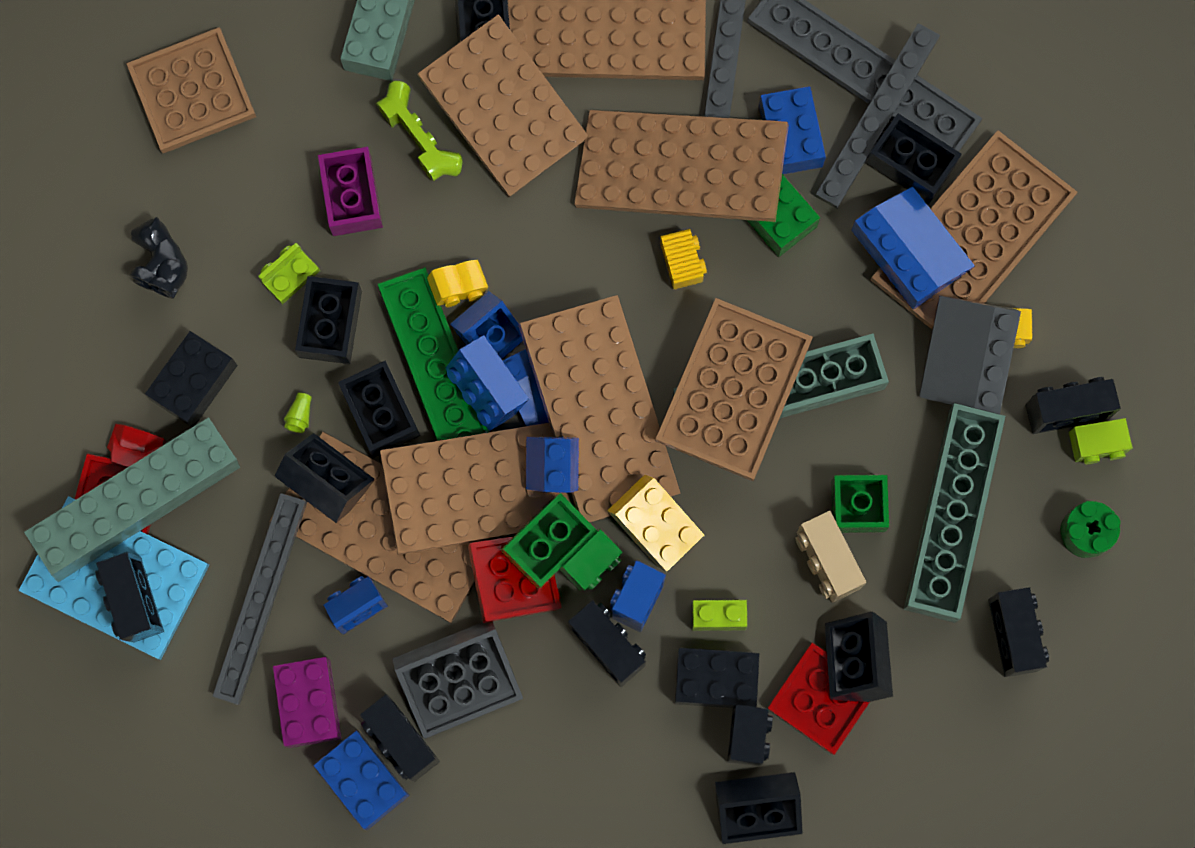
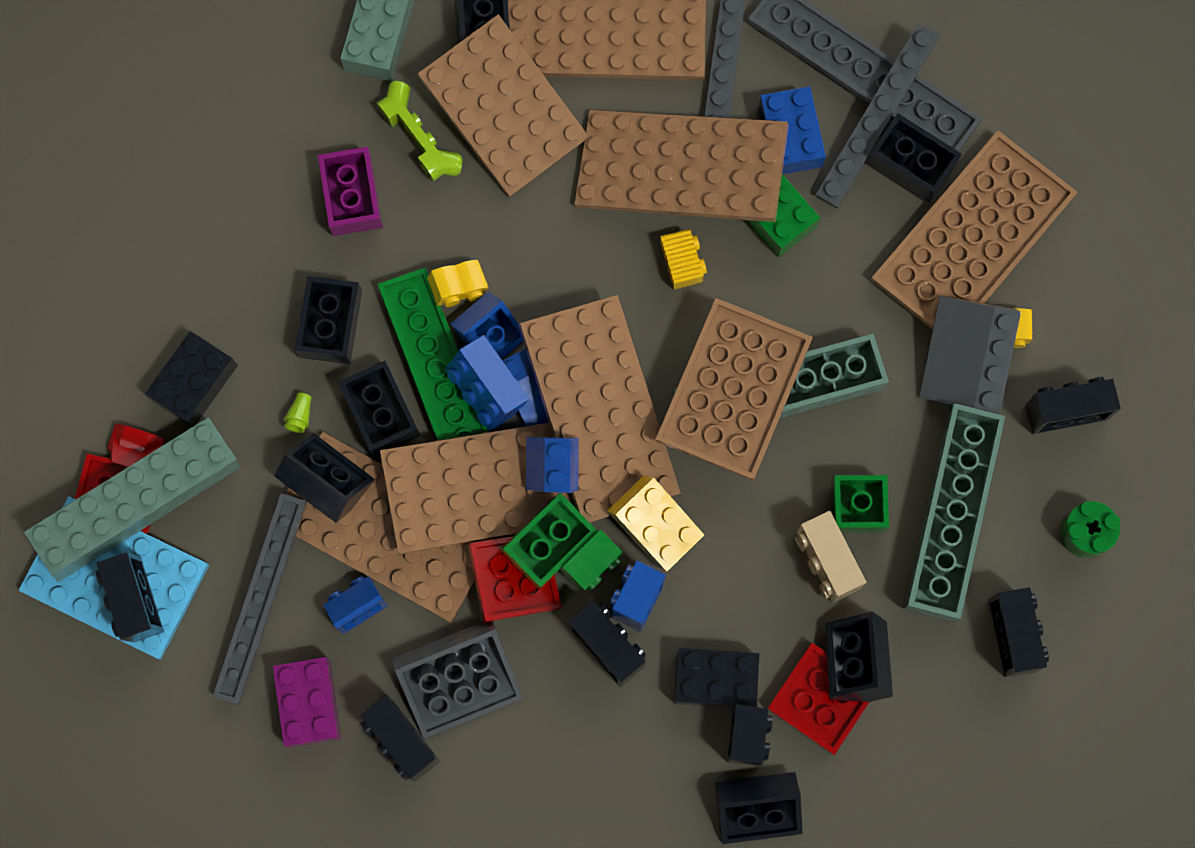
(167, 266): black animal -> none
(191, 90): medium nougat plate -> none
(288, 273): lime bracket -> none
(361, 780): blue brick -> none
(719, 615): lime brick -> none
(911, 247): blue slope -> none
(1100, 441): lime brick -> none

